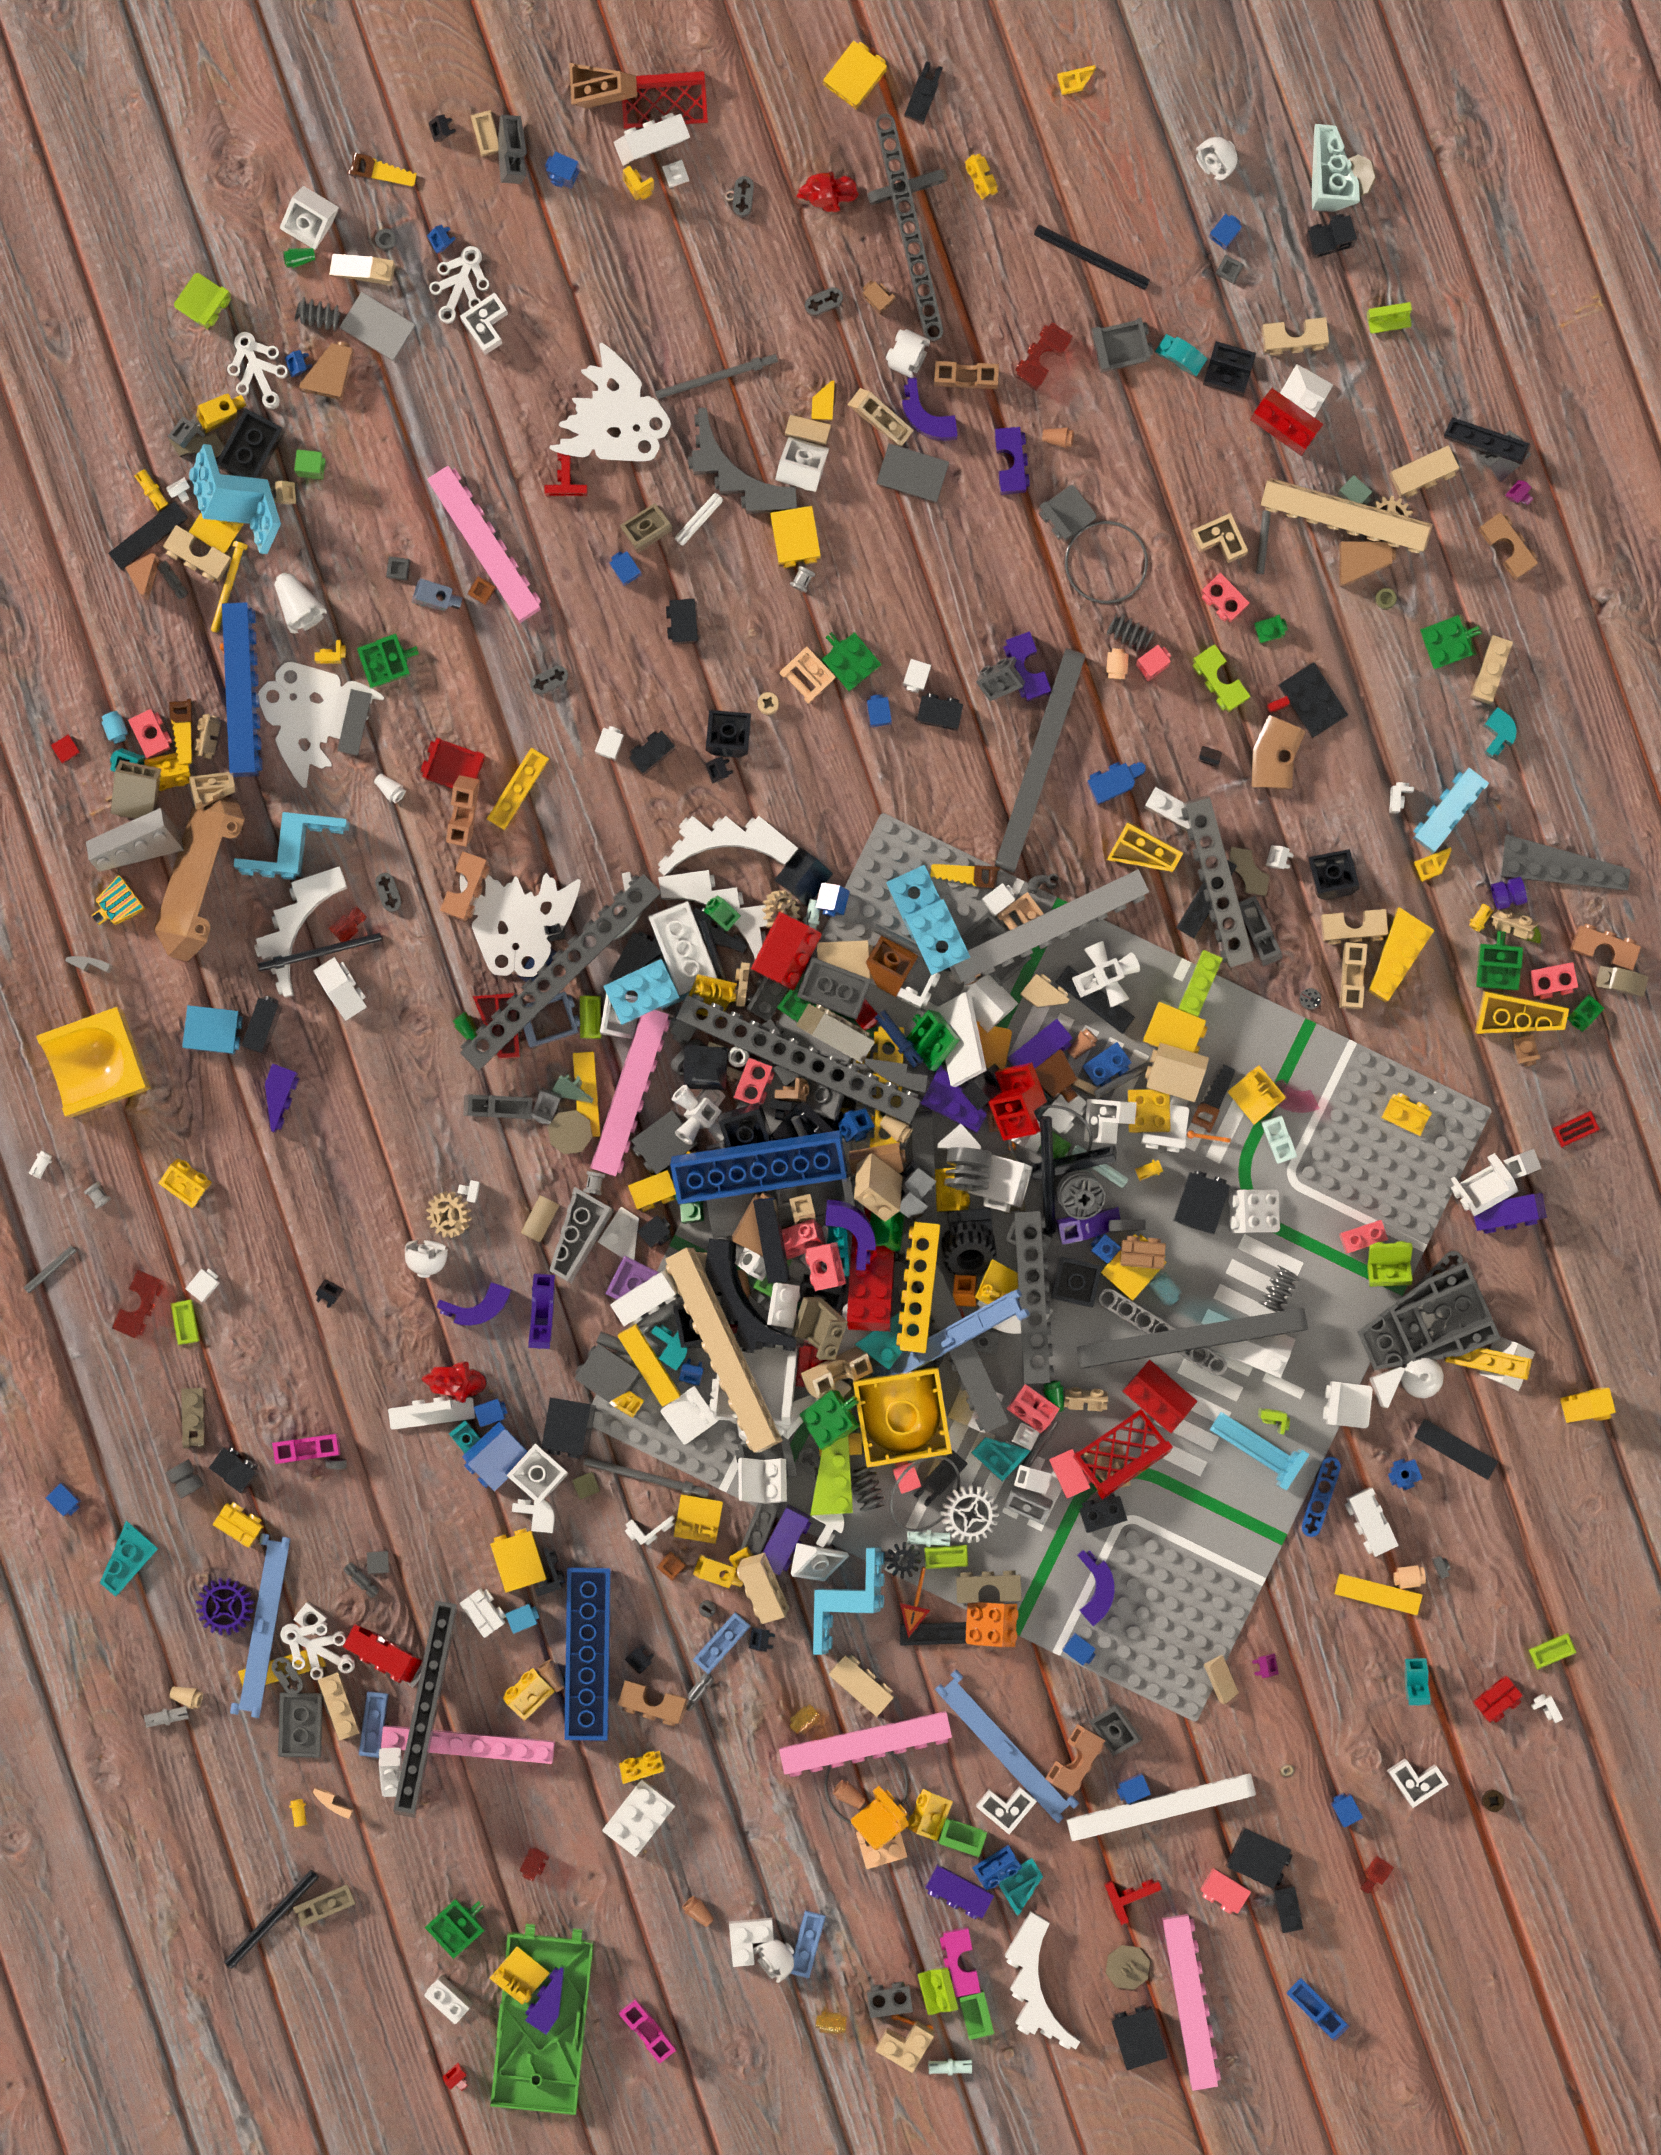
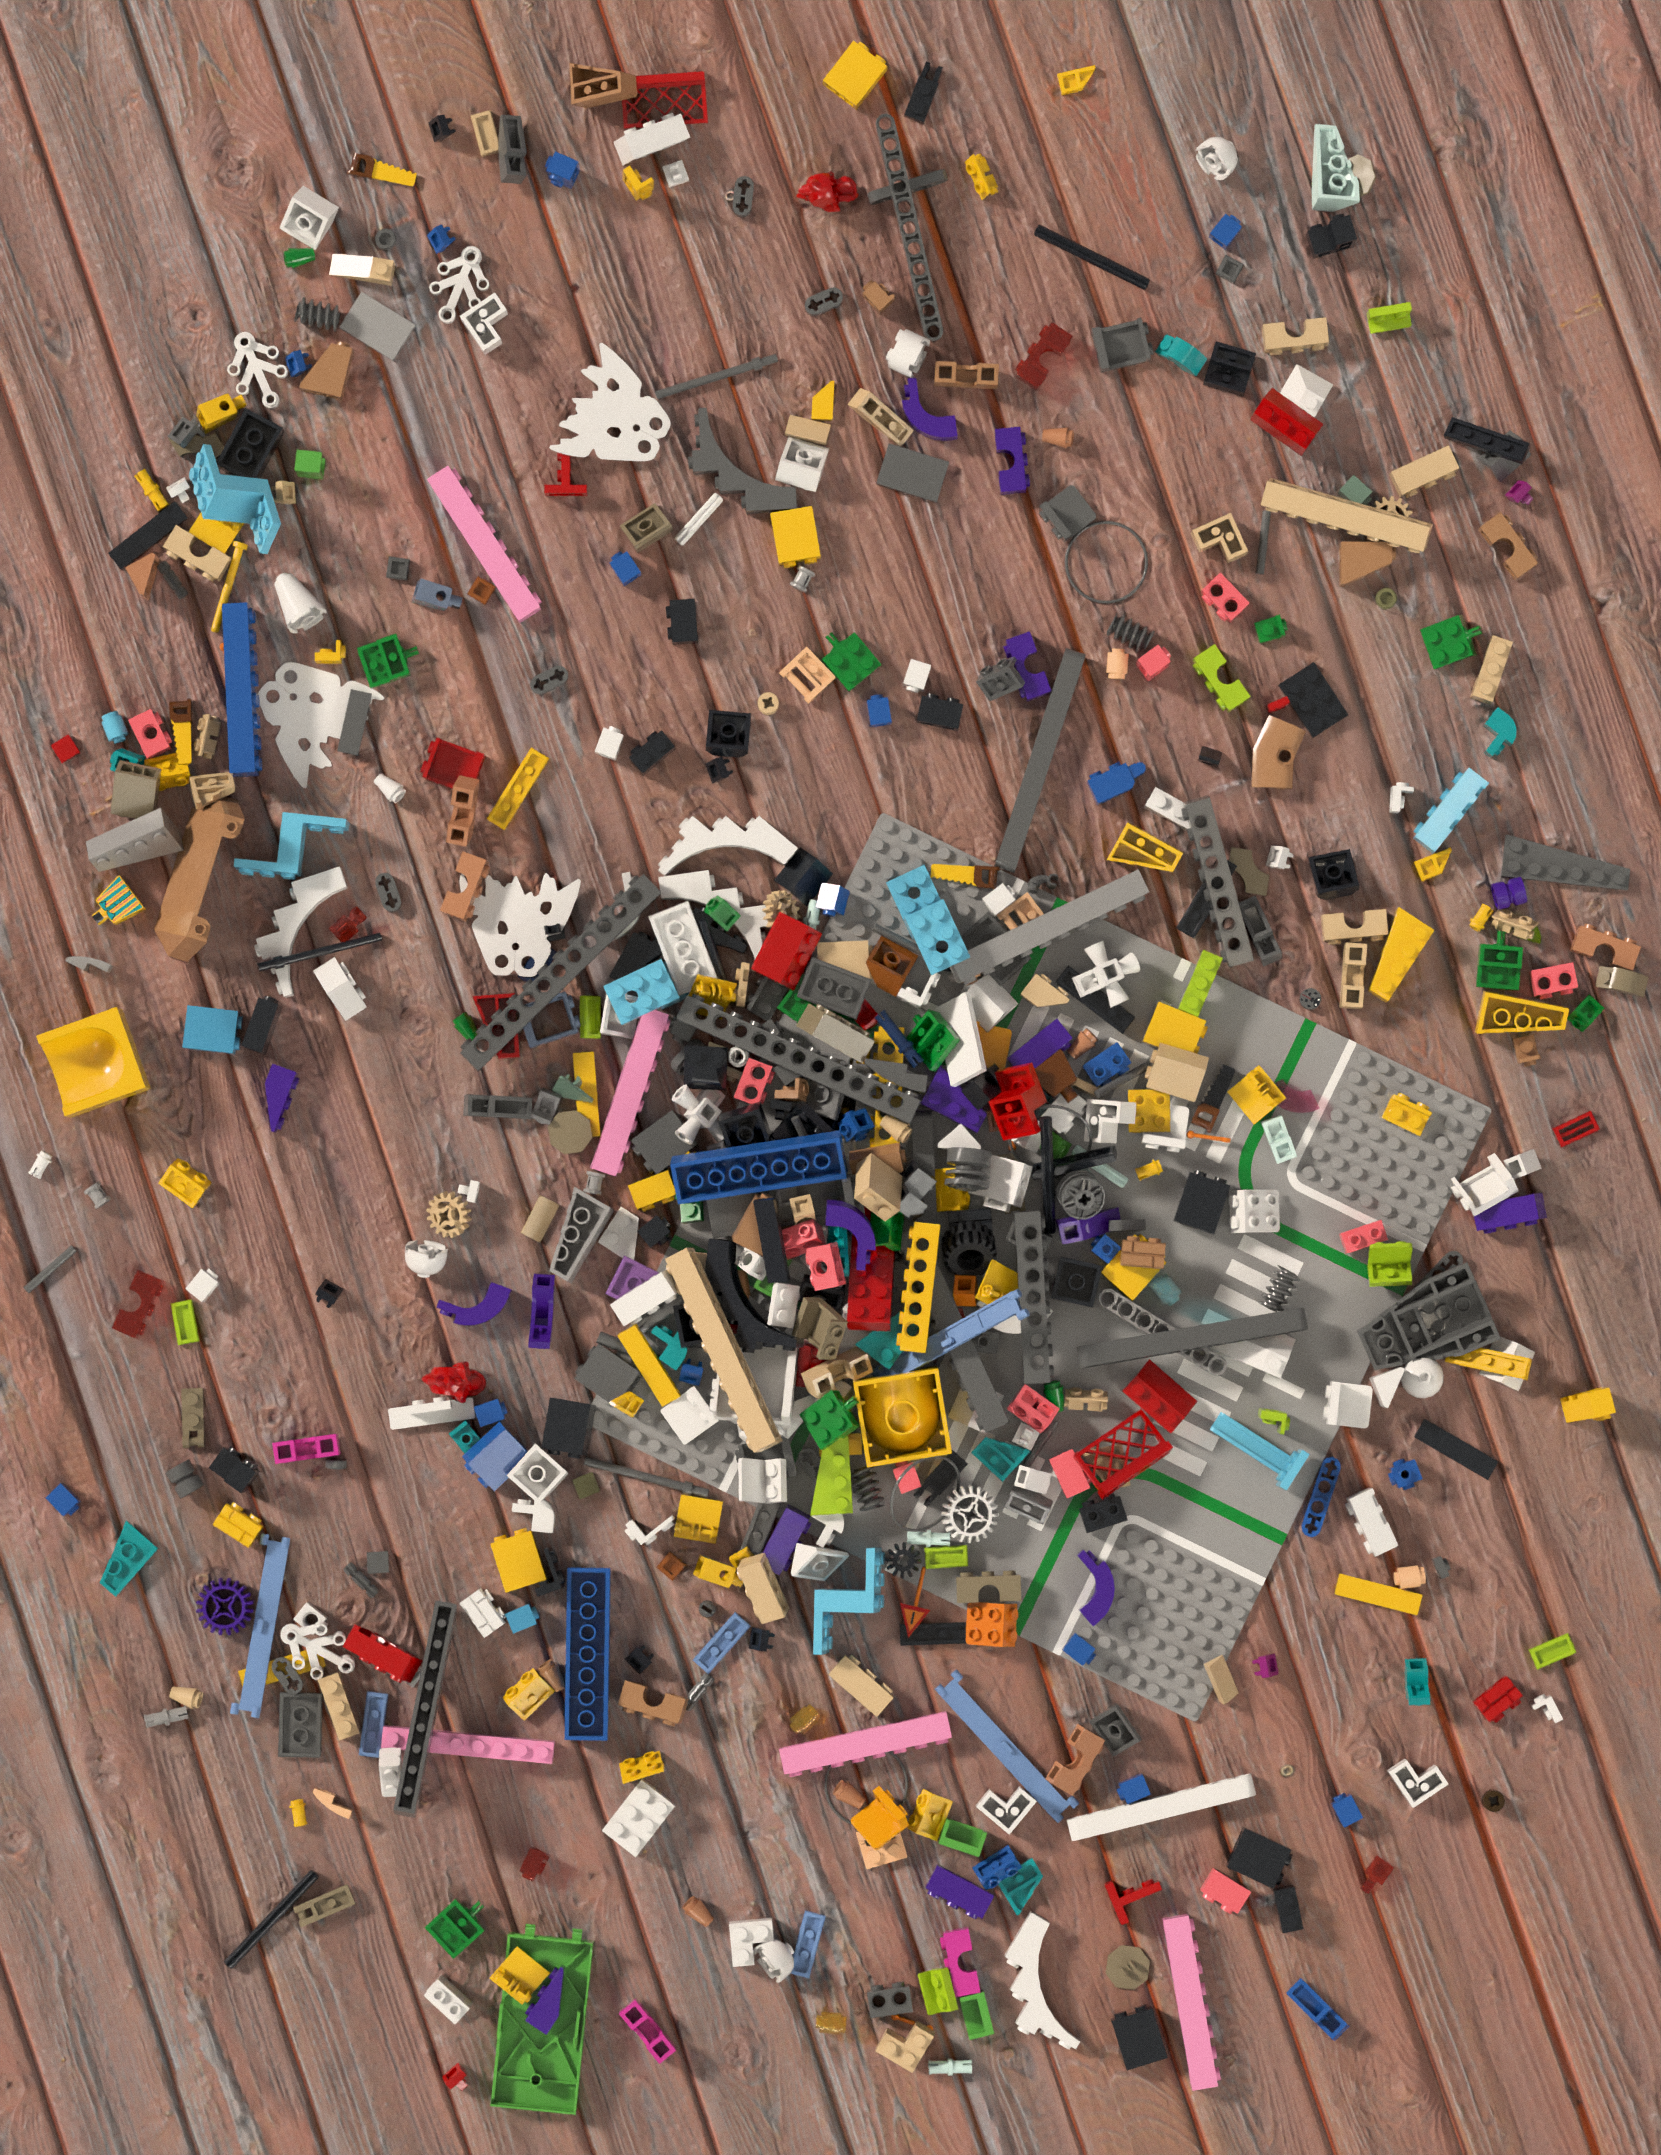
(202, 300): lime bracket -> none

